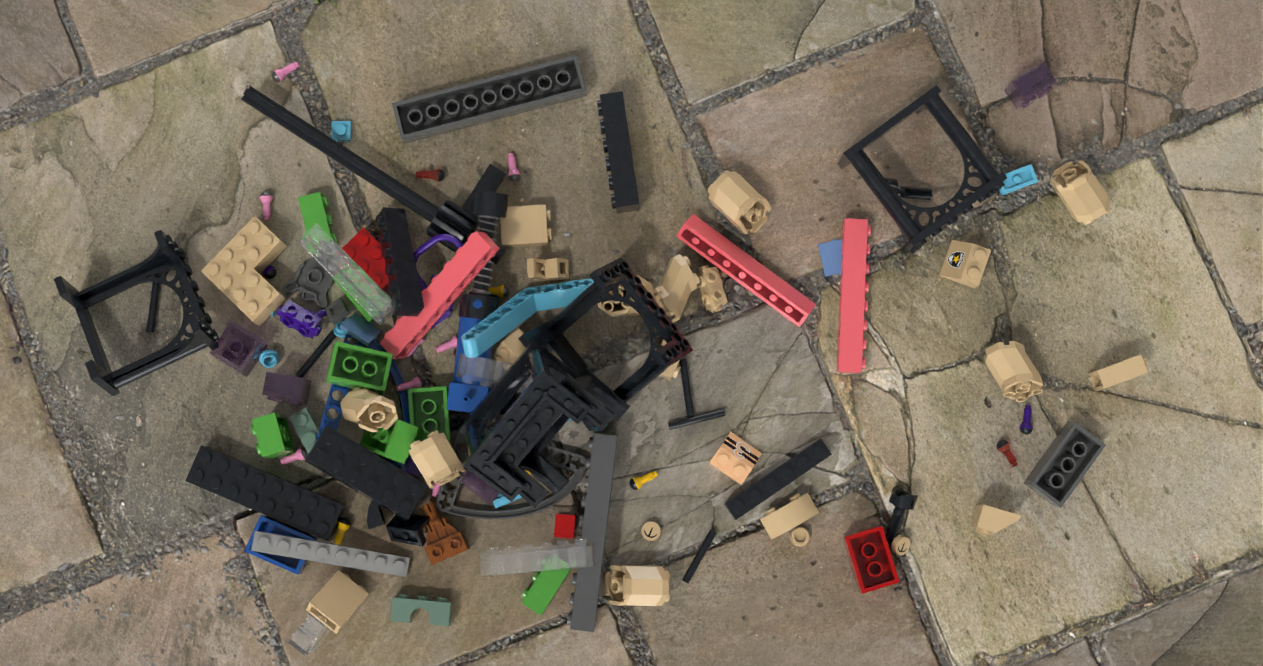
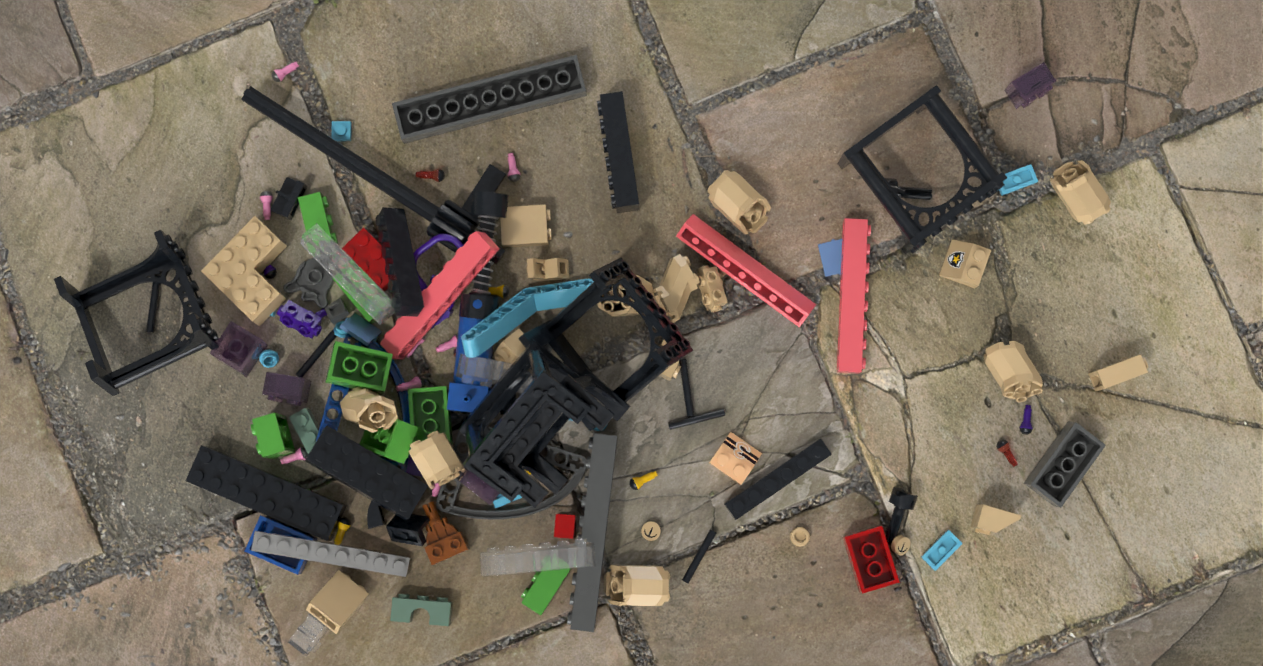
(287, 198): none -> black panel
(789, 516): tan brick -> none
(941, 550): none -> medium azure plate

